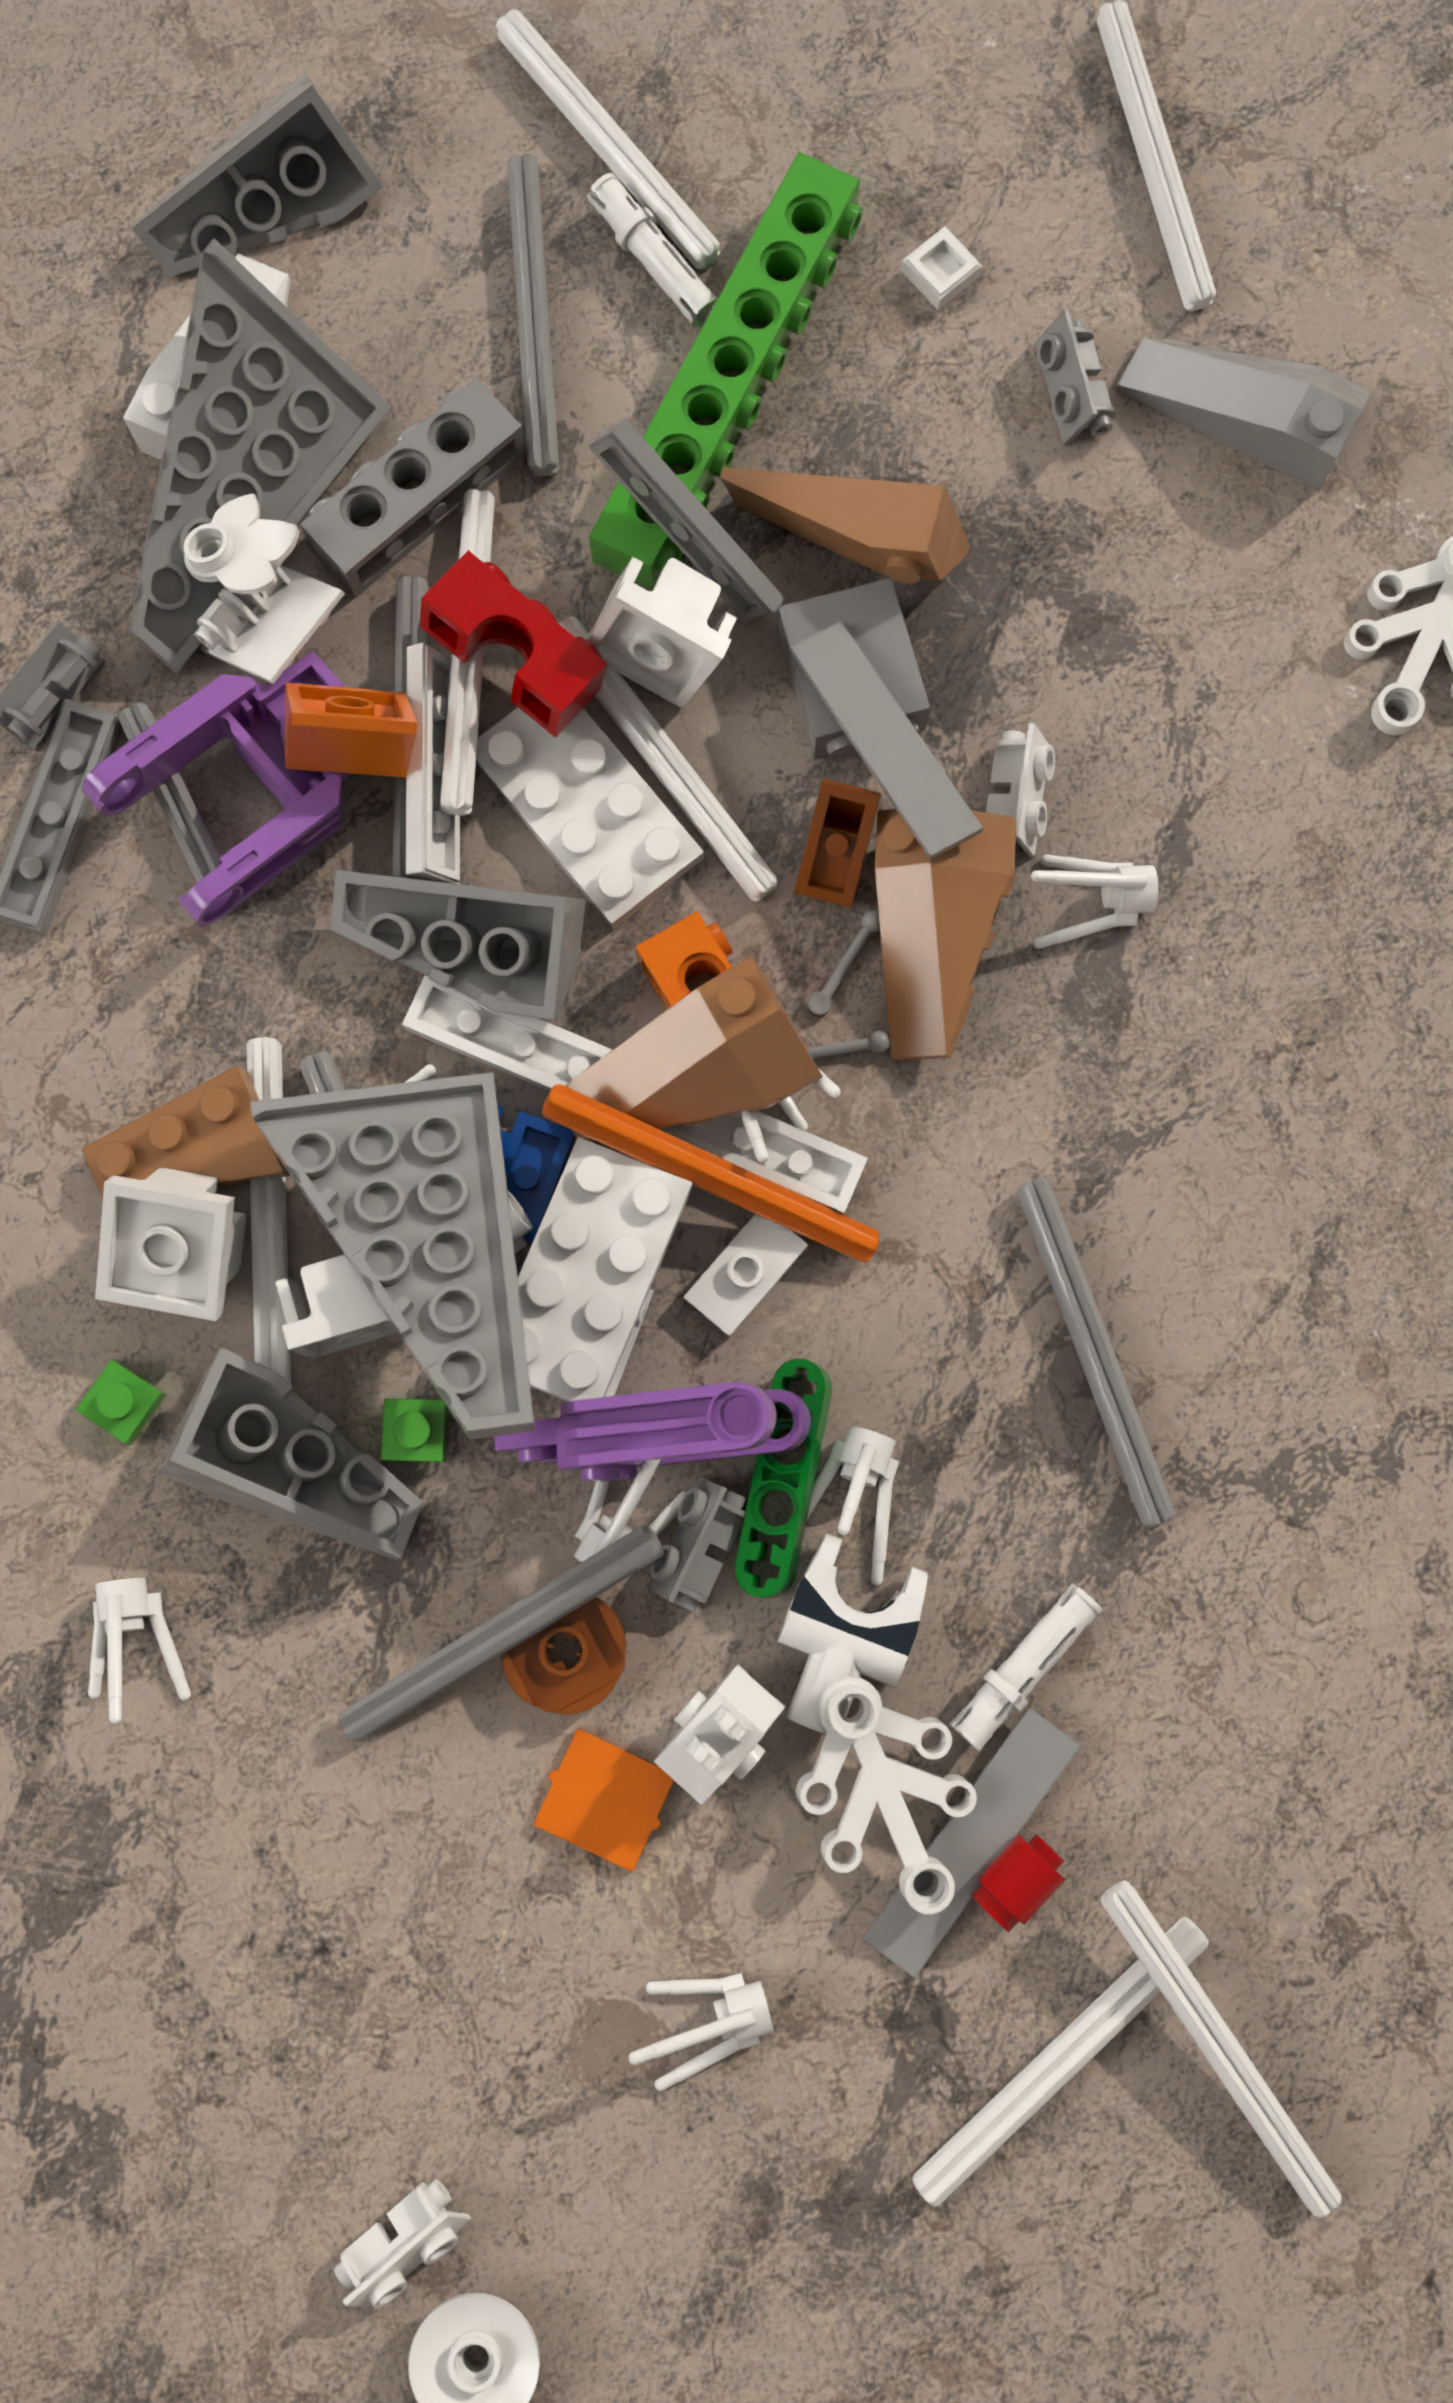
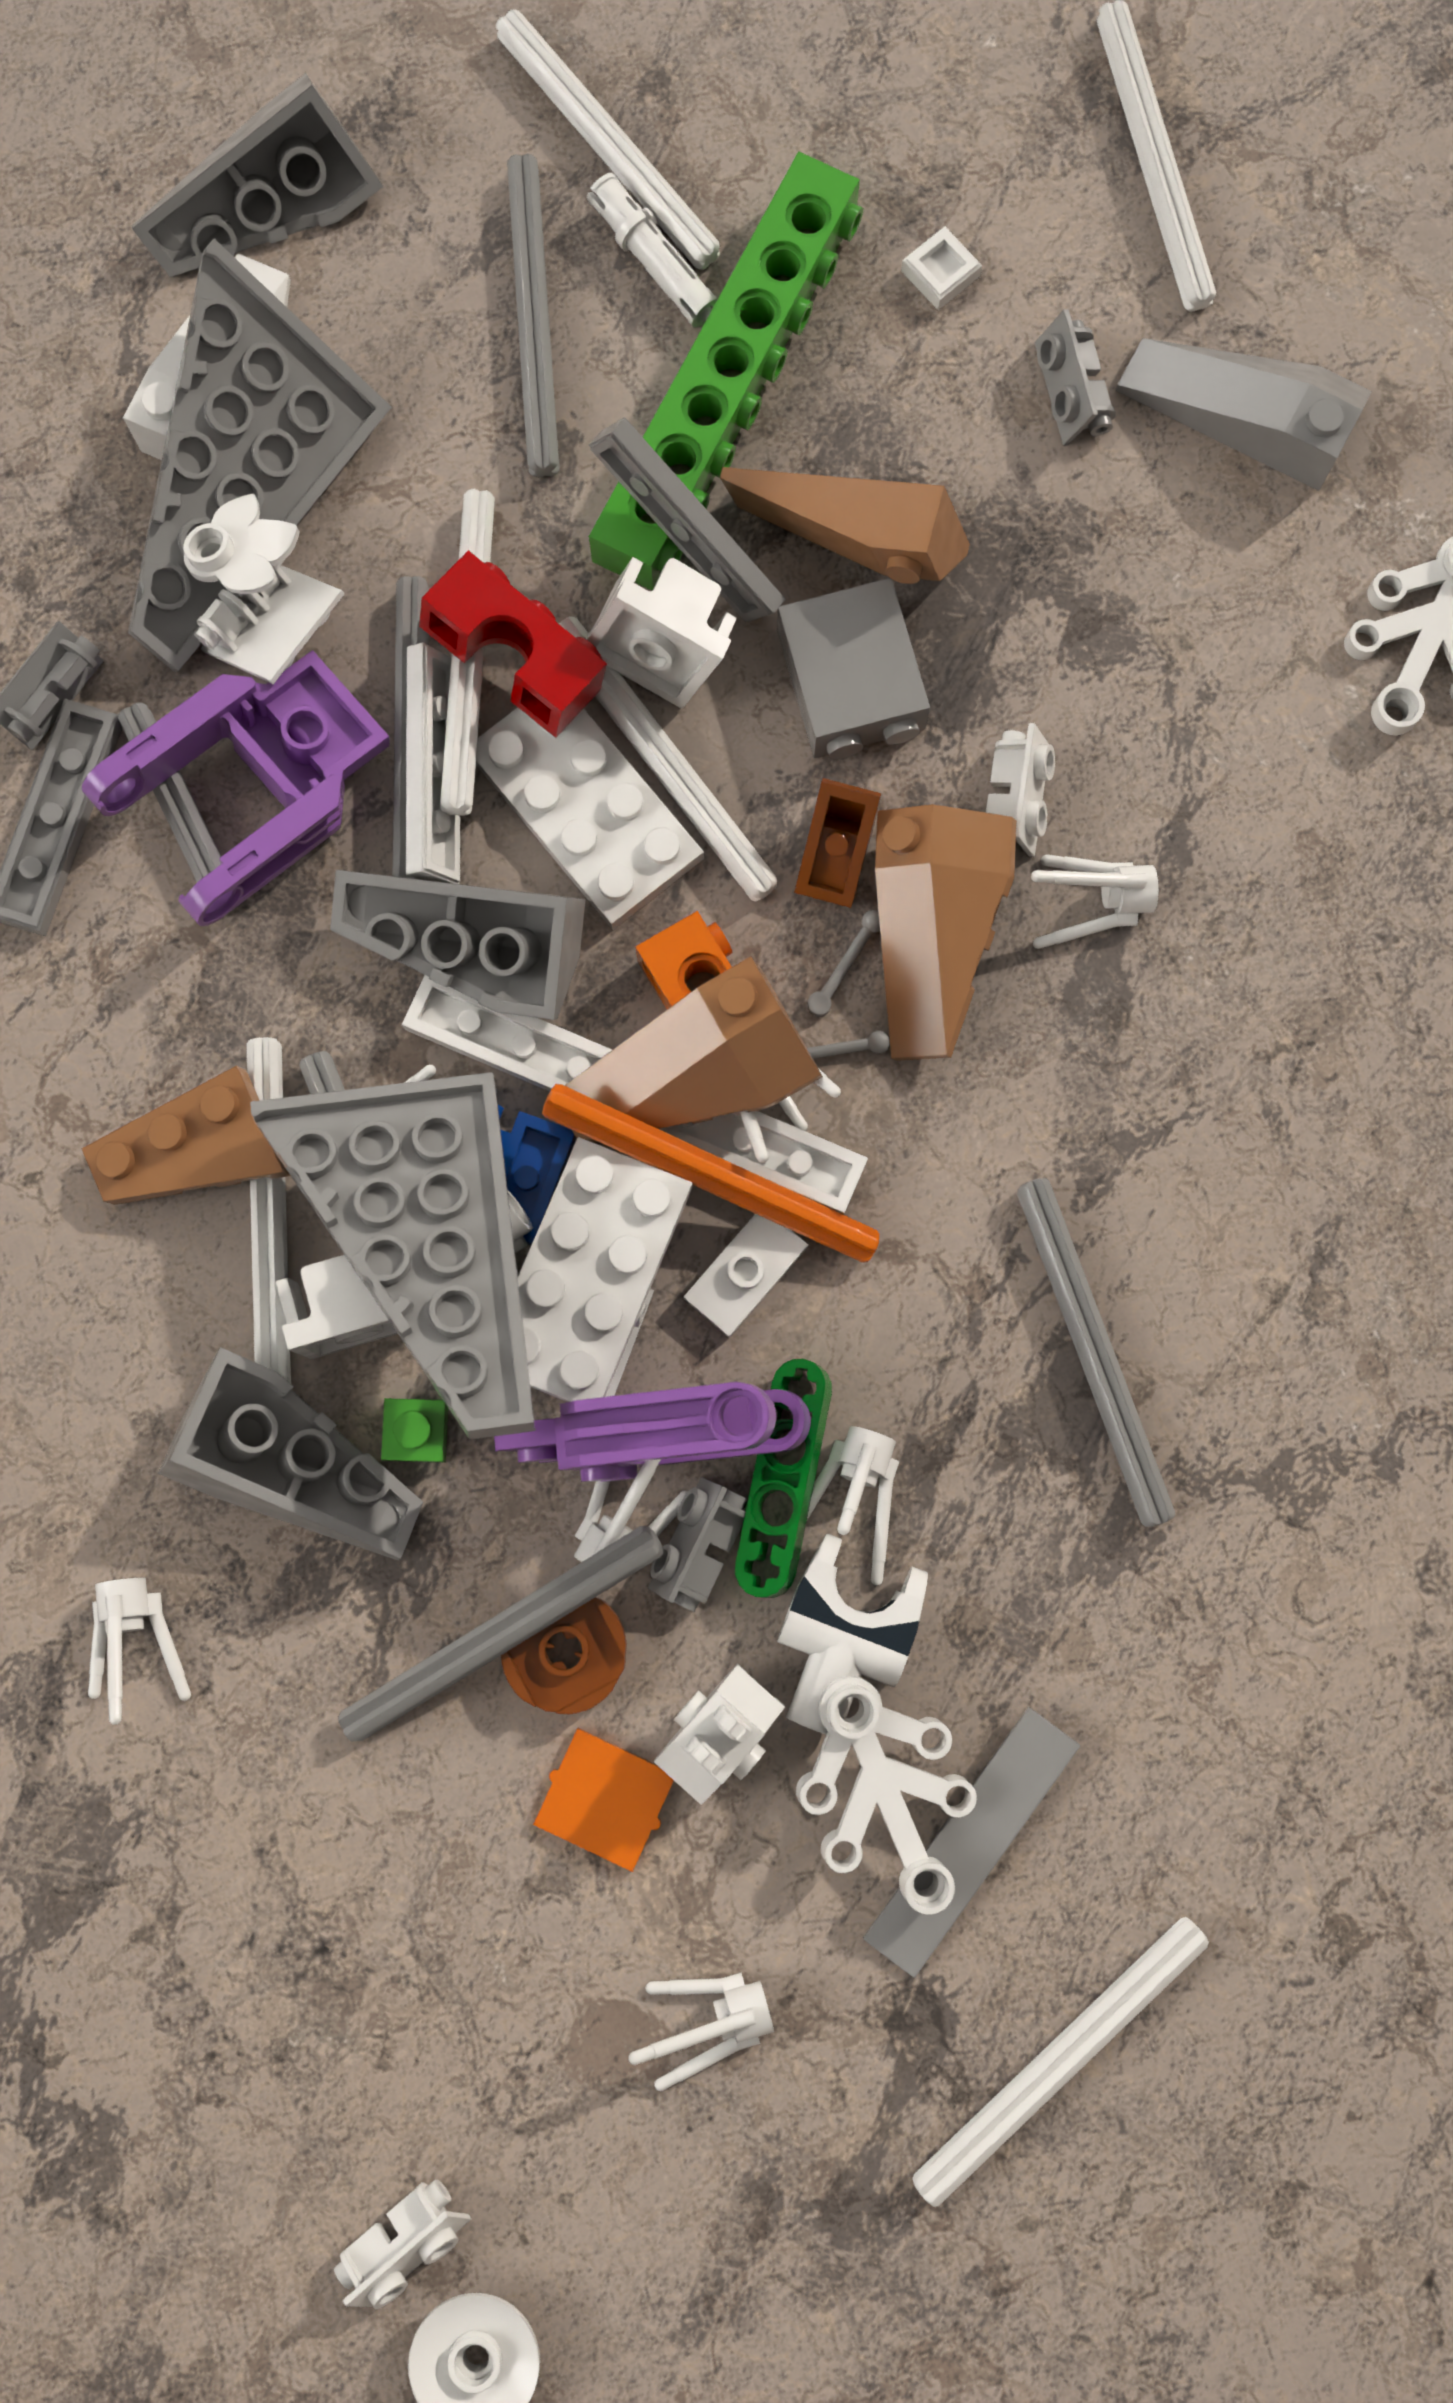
(121, 1402): bright green plate -> none
(168, 1243): white panel -> none
(348, 730): orange slope -> none
(410, 516): light grey brick -> none
(886, 740): light grey piece -> none
(1017, 1676): white pin -> none
(1019, 1881): red brick -> none
(1221, 2048): white axle -> none

